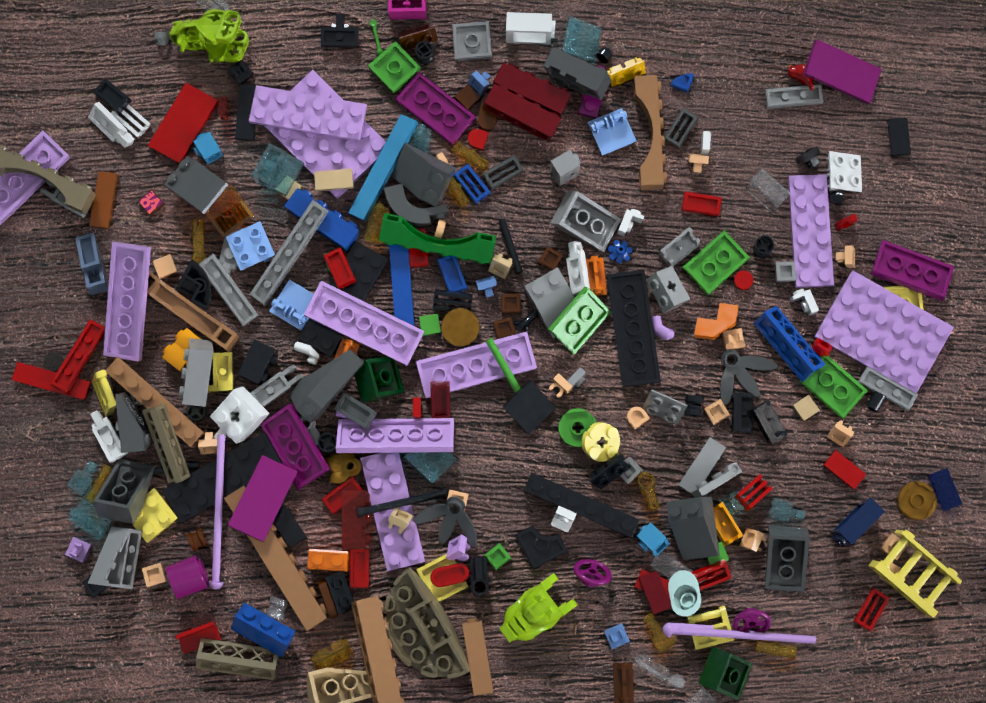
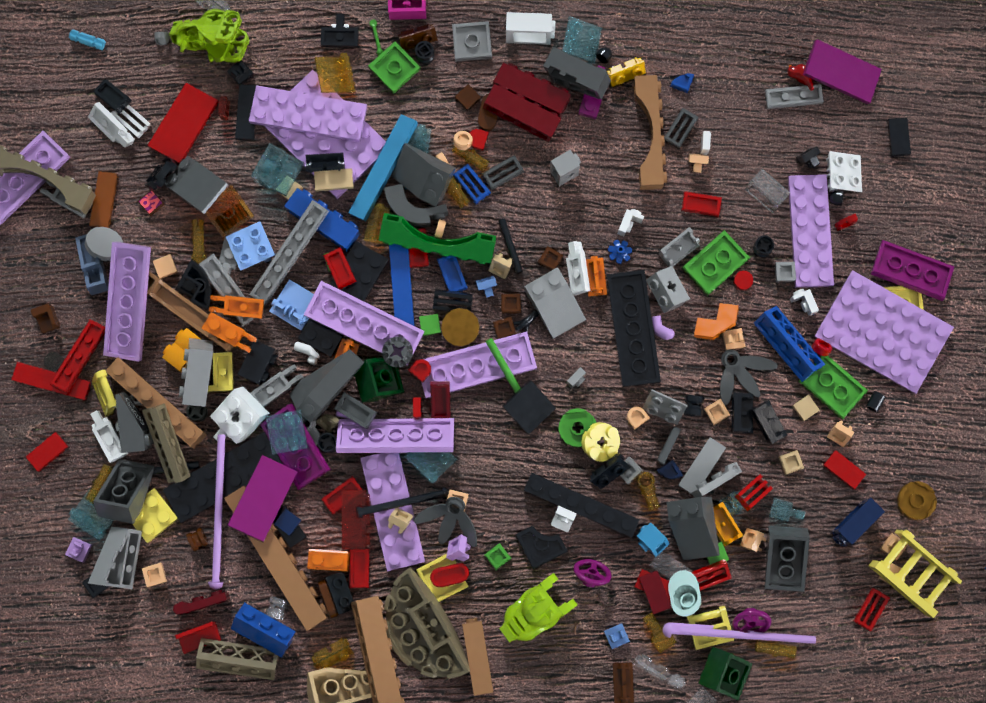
(46, 318): none -> reddish brown panel
(47, 451): none -> red tile
(81, 480): clear light blue plate -> none
(87, 39): none -> medium azure axle
(99, 242): none -> light grey tile
(157, 177): none -> black plate
(187, 576): magenta piece -> none
(199, 602): none -> dark red hinge
(207, 148): dark azure brick -> none
(208, 444): light nougat tile -> none
(227, 331): none -> orange hinge
(239, 306): none -> orange hinge
(286, 432): none -> clear light blue hinge
(287, 522): none -> dark blue tile
(324, 162): none -> black hinge
(328, 422): none -> dark tan tile
(335, 74): none -> clear yellow hinge
(340, 466): pearl gold plate -> none
(396, 361): none -> dark grey gear
(420, 369): none -> red tile
(435, 109): magenta tile -> none
(462, 140): none -> light nougat tile
(479, 82): medium blue tile -> none
(479, 574): black piece -> none
(562, 384): light nougat tile -> none
(579, 320): tile -> none
(585, 220): light grey slope -> none
(612, 131): light blue hinge -> none
(668, 445): none -> dark grey tile
(670, 471): none -> dark blue tile
(791, 462): none -> tan tile
(847, 257): light nougat tile -> none
(890, 389): light grey tile -> none
(945, 489): clear blue tile -> none

